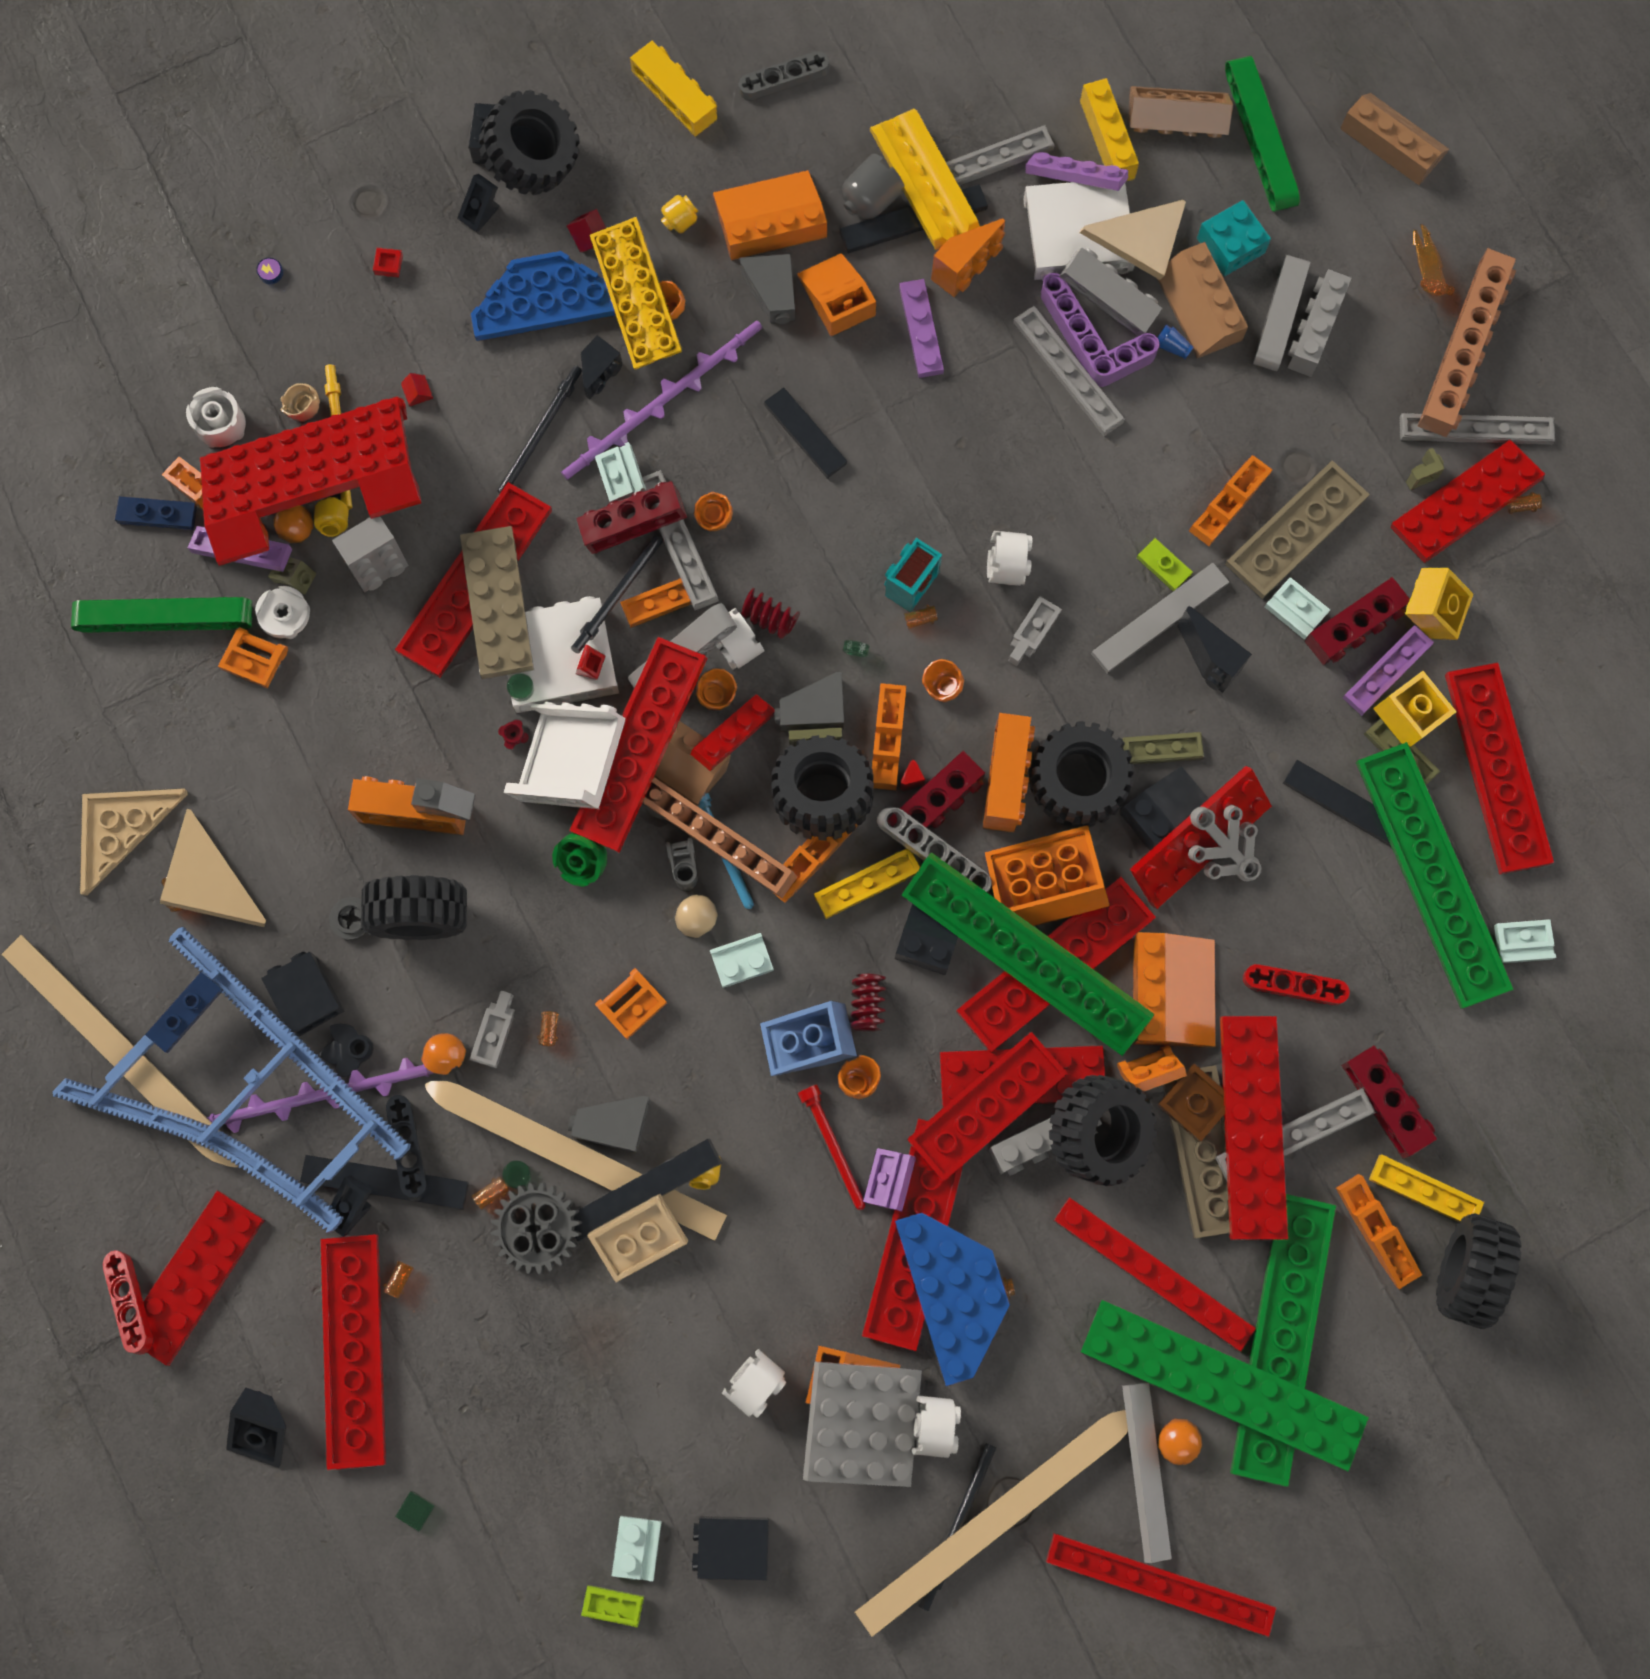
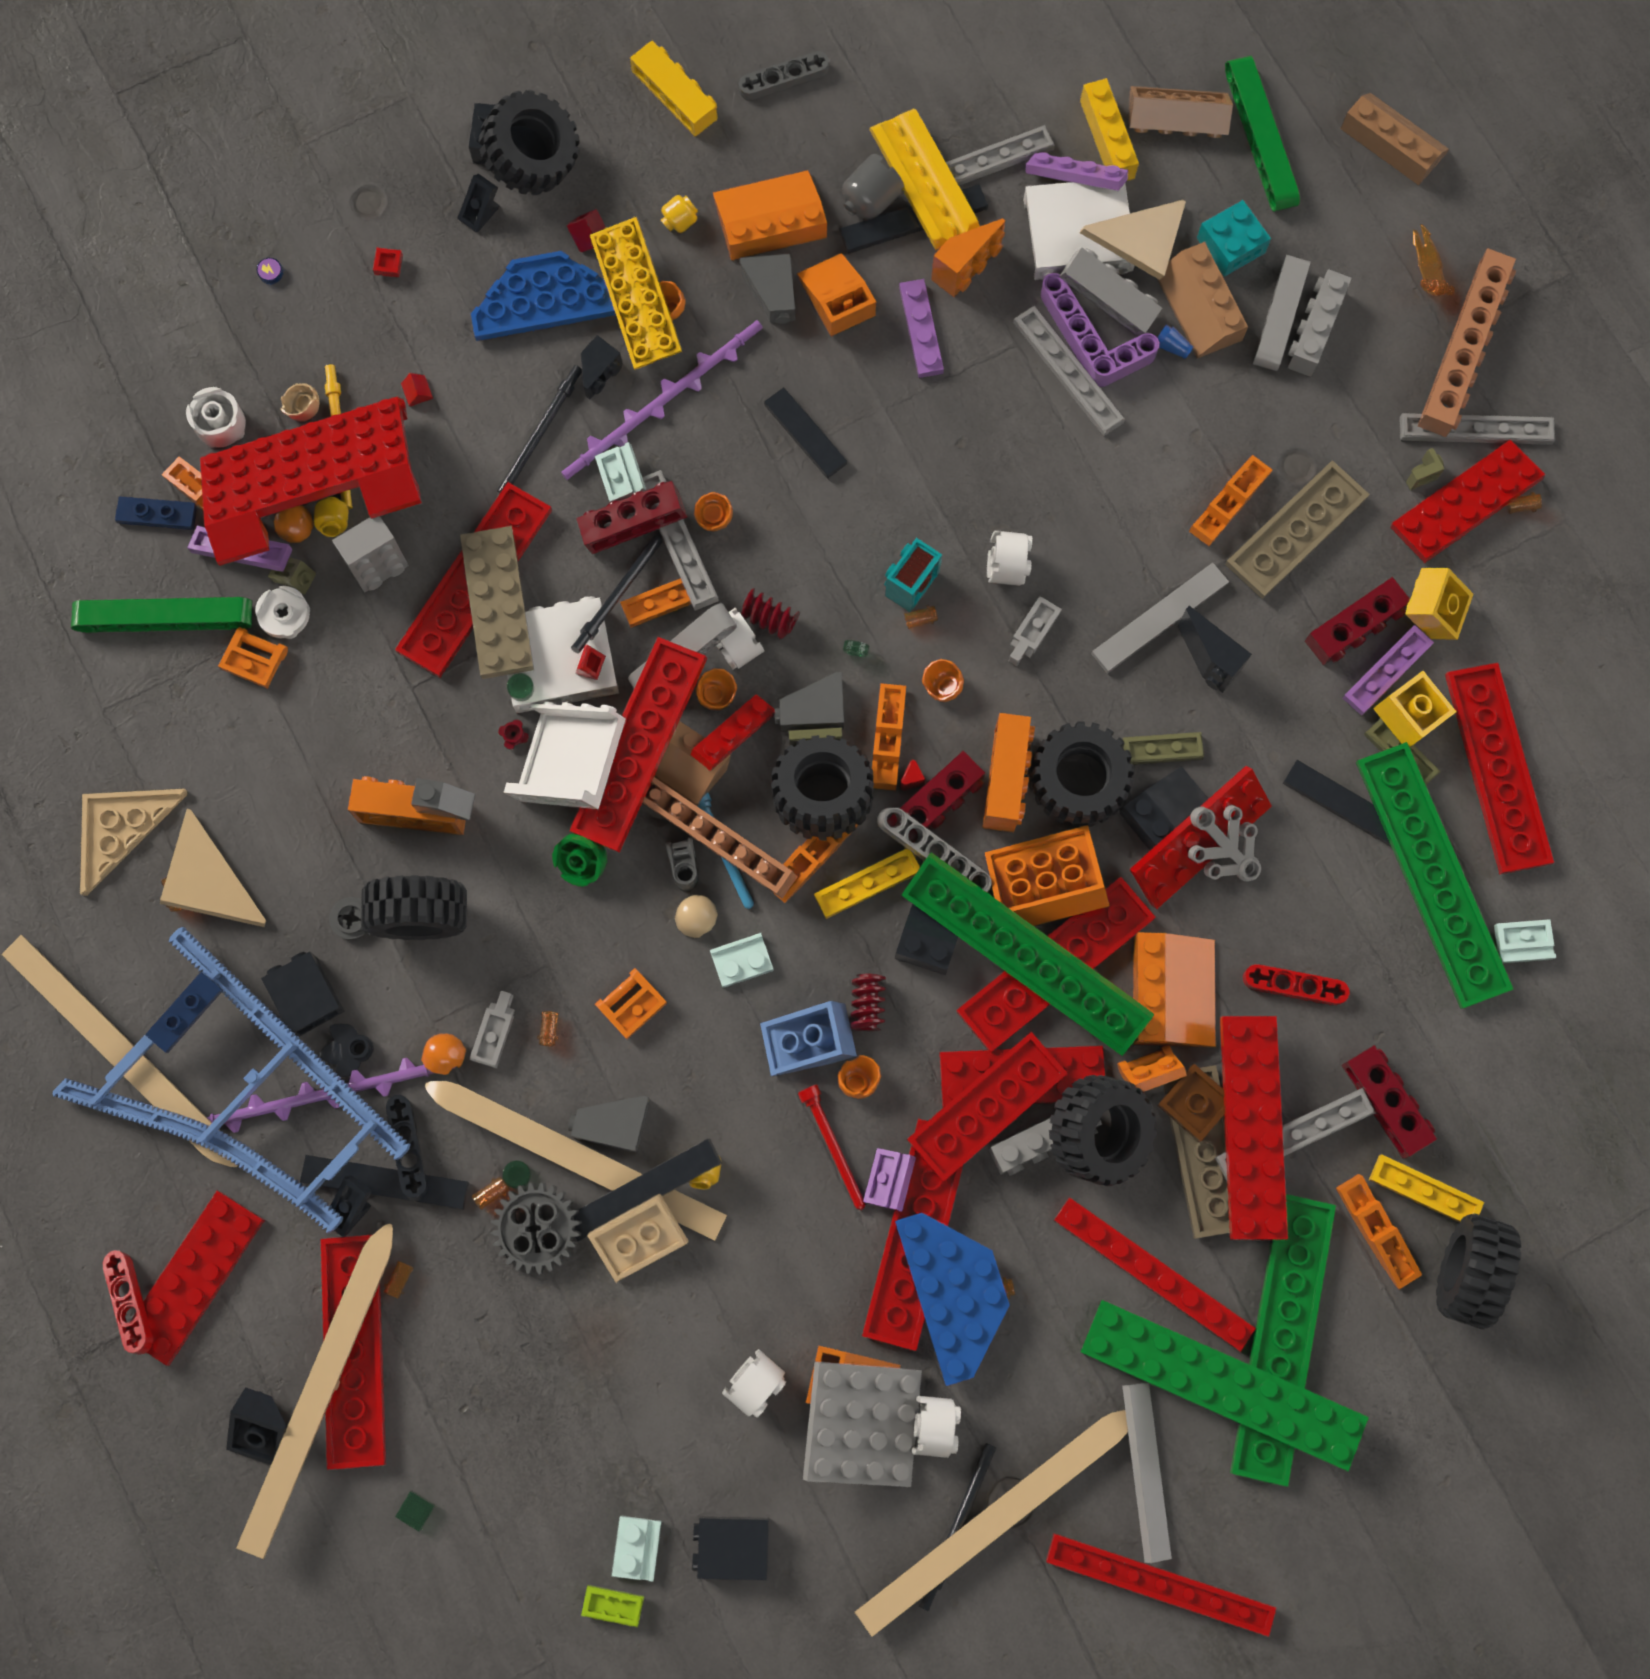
(316, 1394): none -> tan piece
(1164, 564): lime plate -> none
(1180, 1441): orange hair -> none
(1297, 608): light aqua plate -> none

